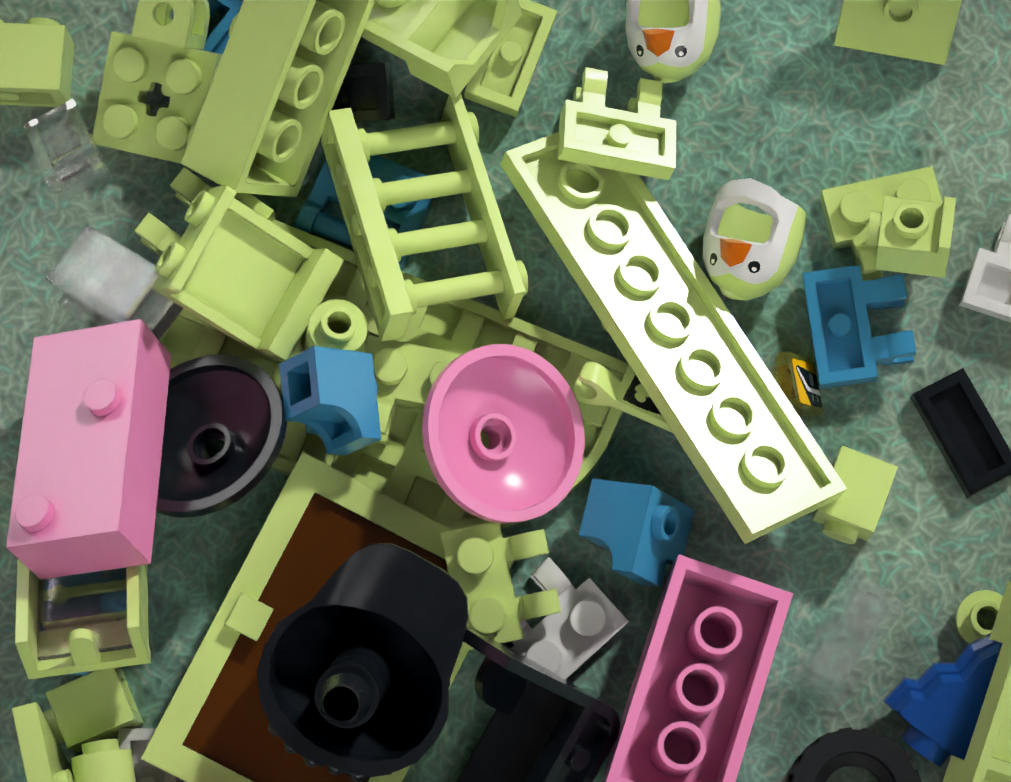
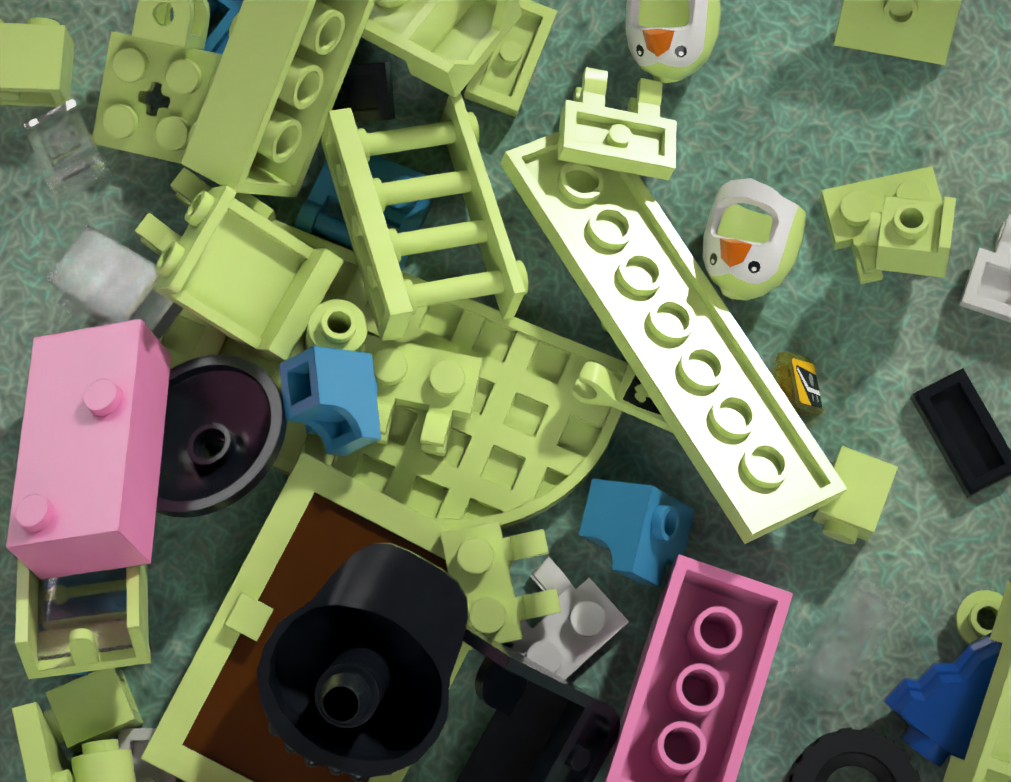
(530, 429): bright pink dish -> none
(841, 327): dark azure plate -> none

